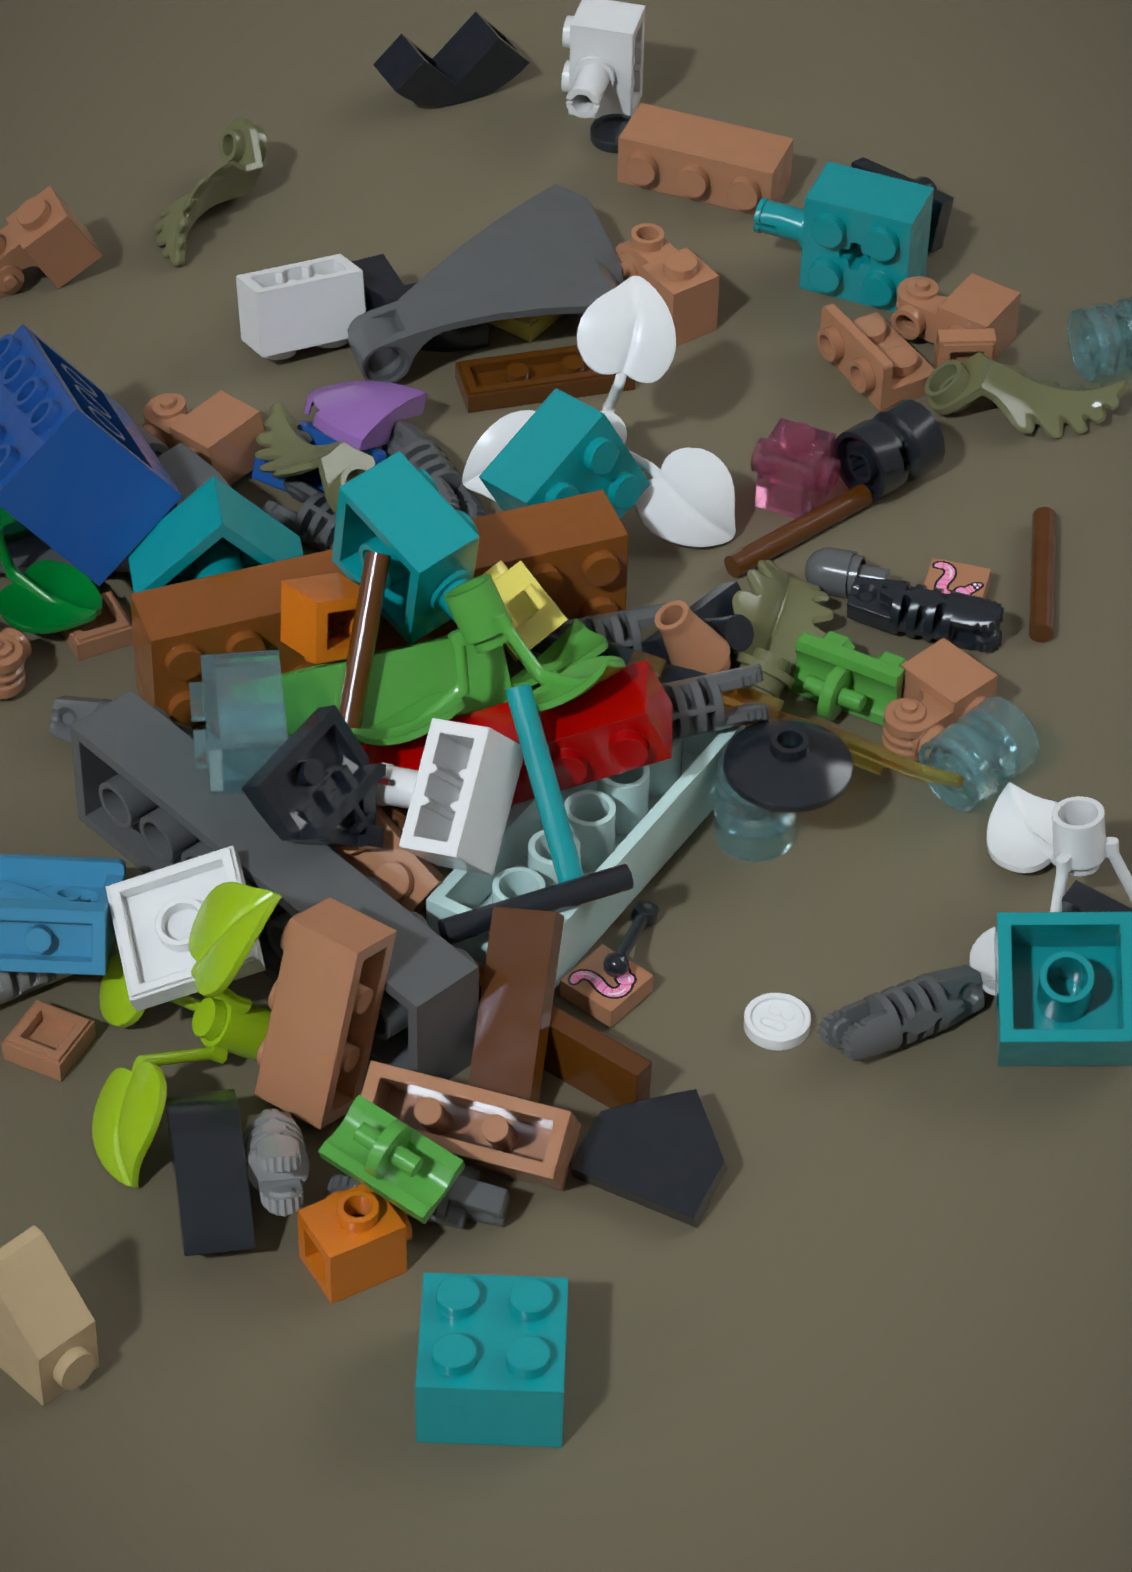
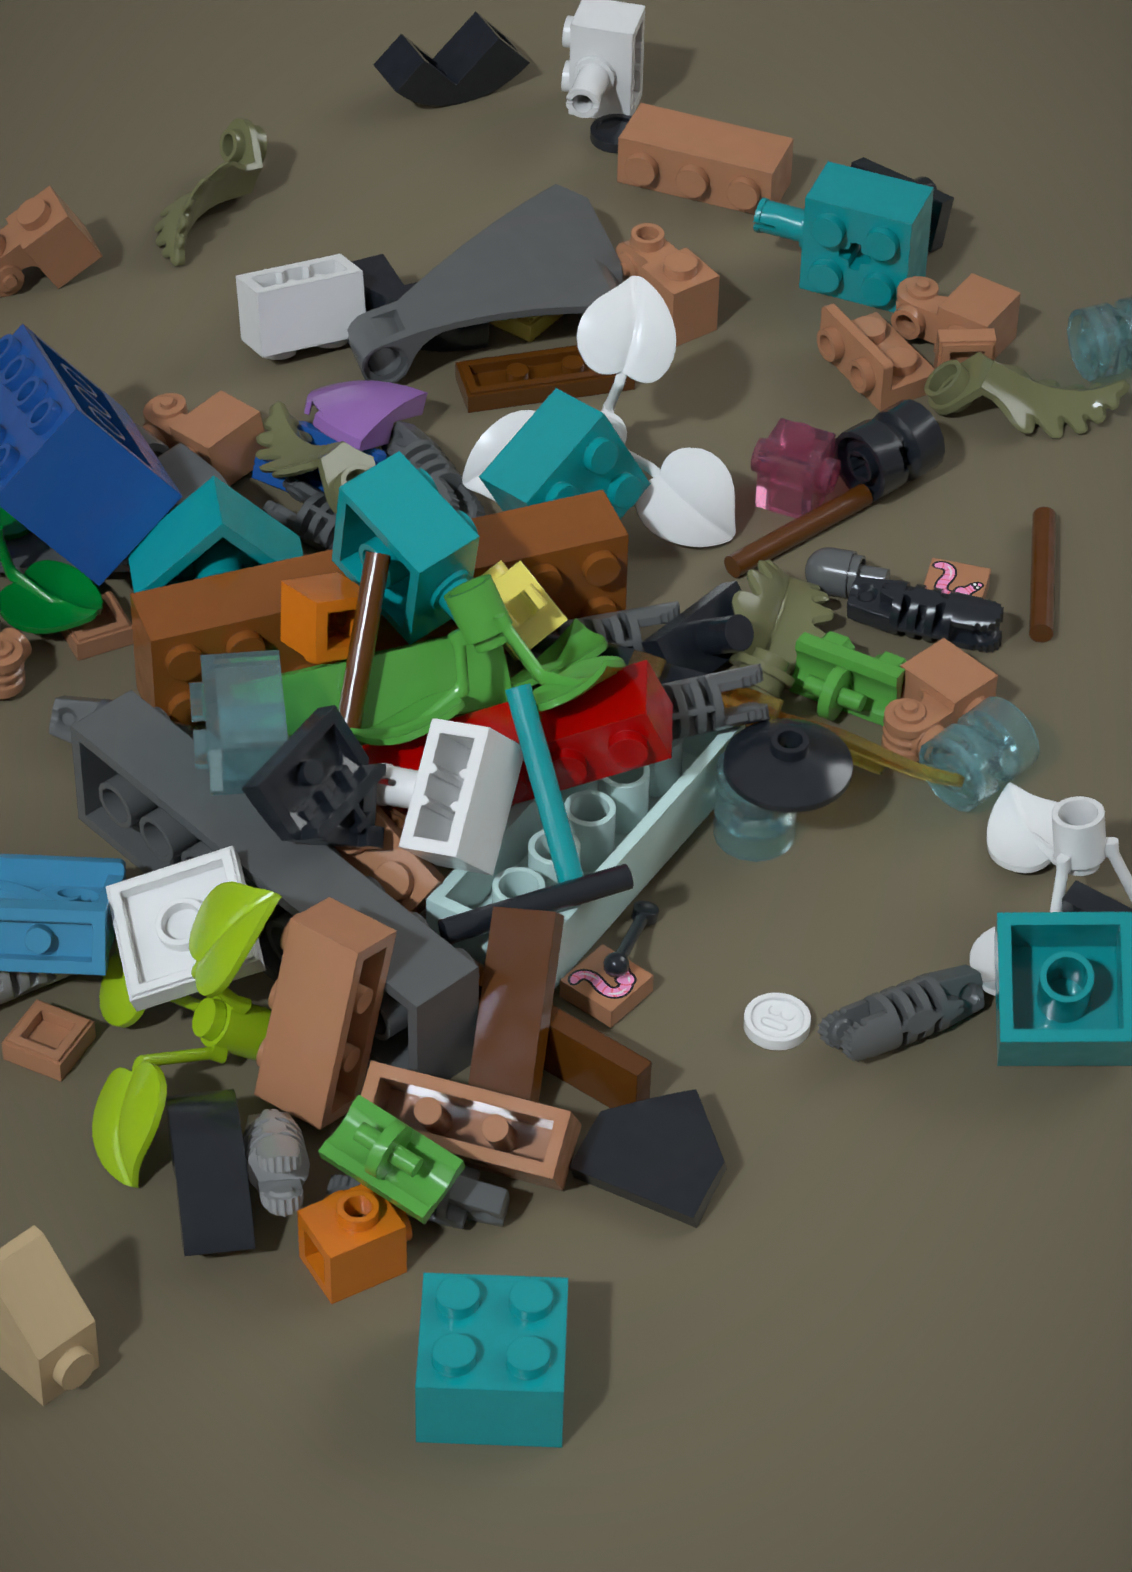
(691, 640): nougat cone -> none

